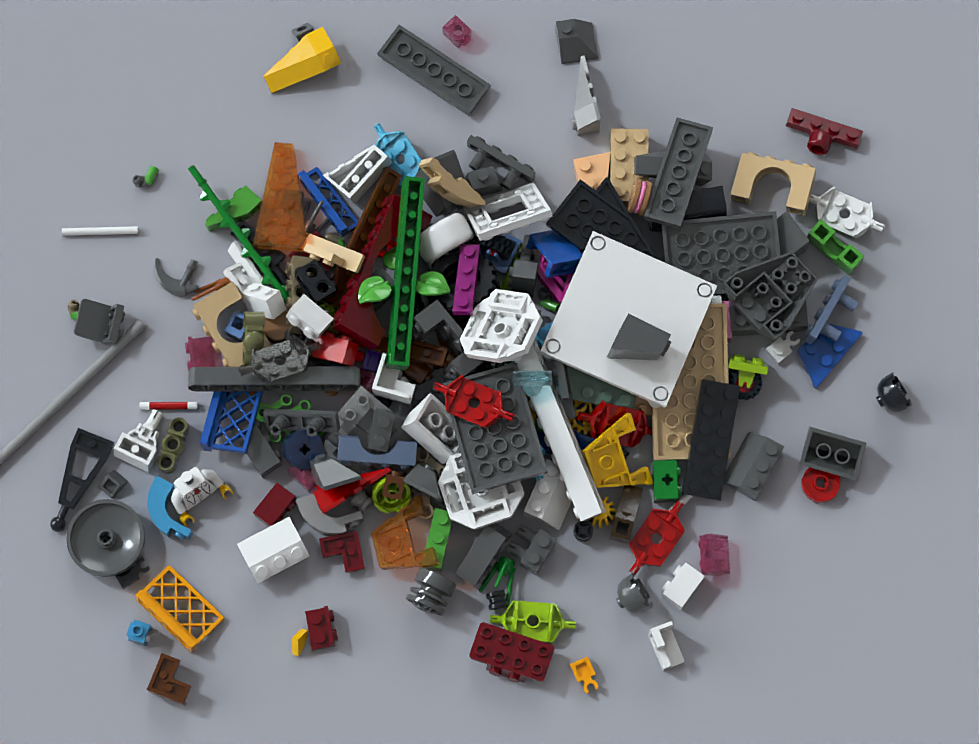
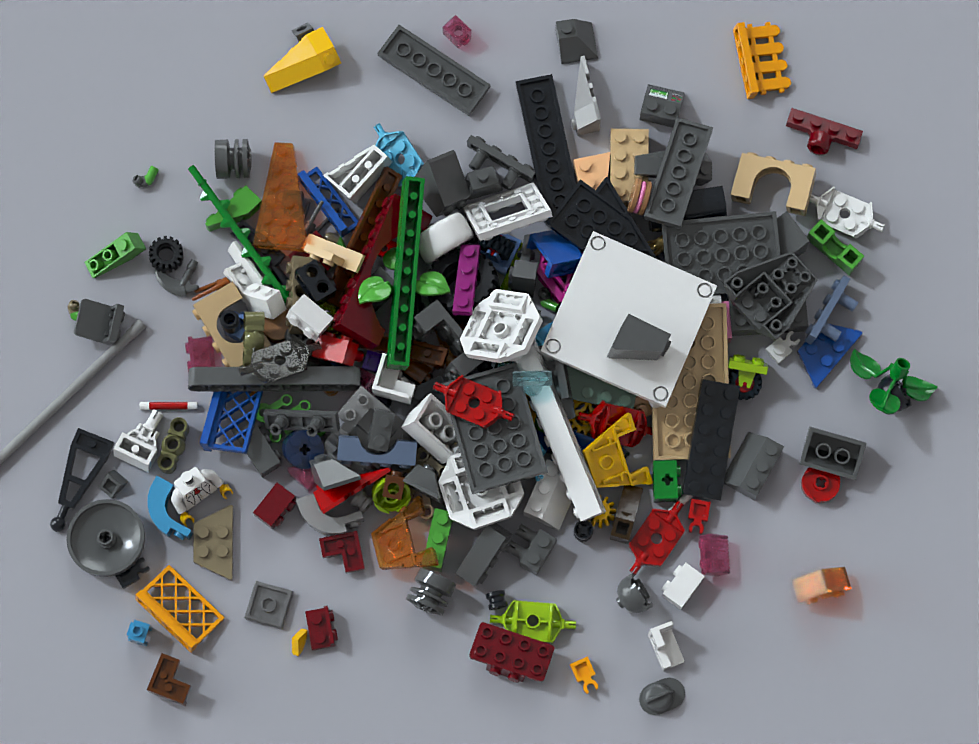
(99, 231): white bar -> none
(115, 254): none -> bright green slope
(170, 264): none -> black tyre
(215, 542): none -> dark tan wing
(226, 318): none -> black brick
(232, 158): none -> dark grey wheel
(268, 604): none -> flat silver tile
(273, 550): white slope -> none
(454, 190): tan slope -> none
(503, 568): green plant -> none
(546, 139): none -> black plate
(657, 243): none -> pearl gold piece
(661, 105): none -> dark grey slope
(662, 696): none -> dark grey piece
(698, 512): none -> red plate
(750, 69): none -> light orange fence
(821, 584): none -> clear orange brick
(884, 401): none -> green plant

